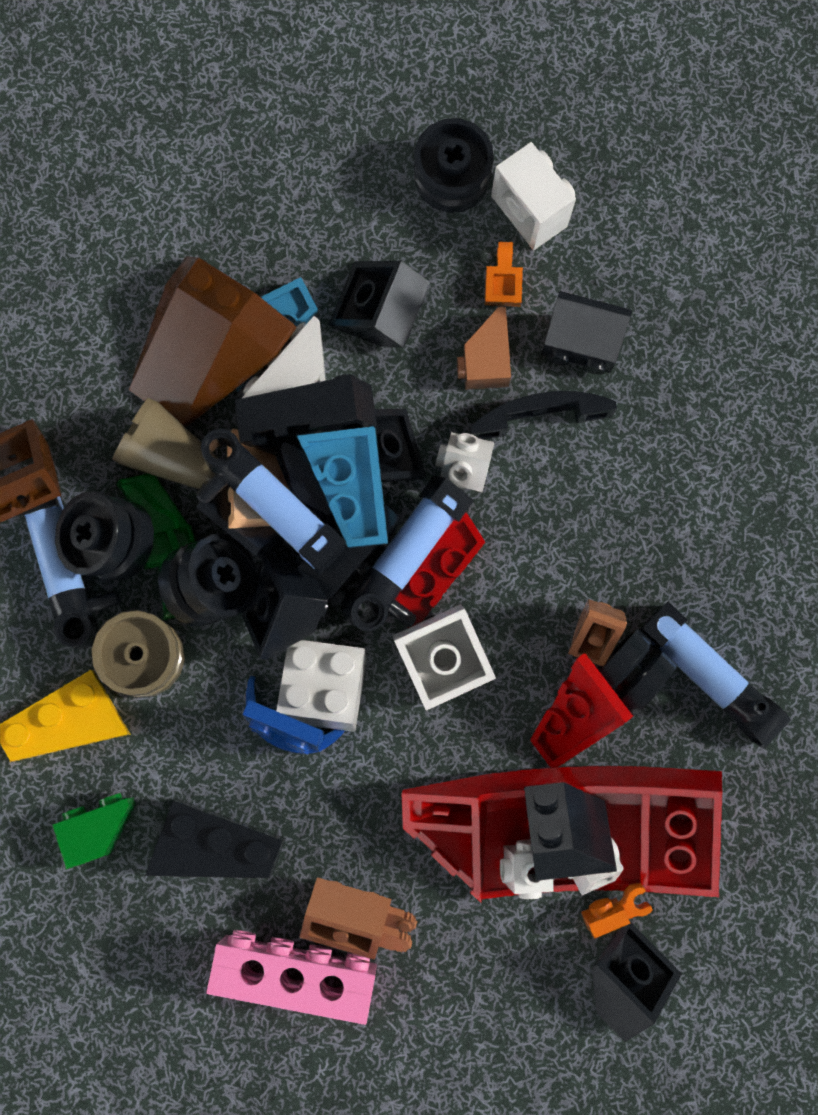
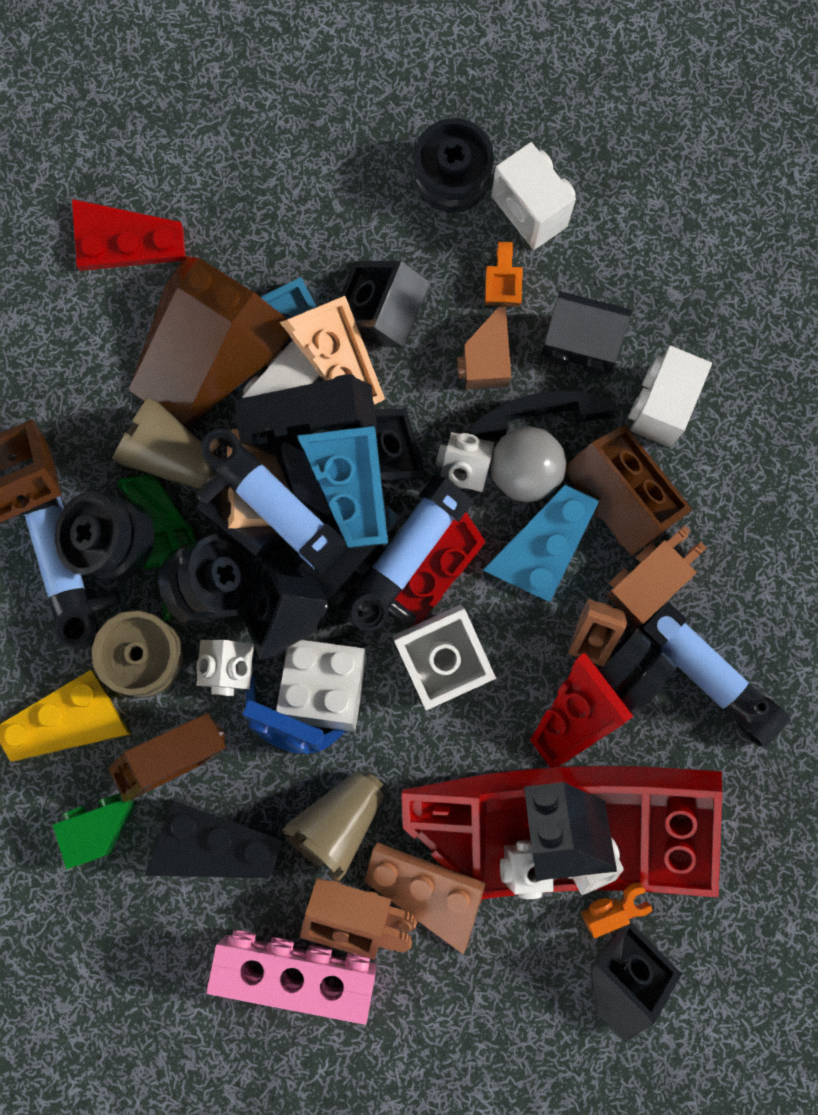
(123, 238): none -> red wing
(167, 757): none -> reddish brown window
(224, 666): none -> white brick
(333, 343): none -> light nougat wing
(336, 823): none -> dark tan cone
(435, 895): none -> nougat wing
(528, 464): none -> light grey piece
(545, 546): none -> dark azure wing
(630, 488): none -> reddish brown slope
(654, 579): none -> nougat hinge
(670, 396): none -> white brick

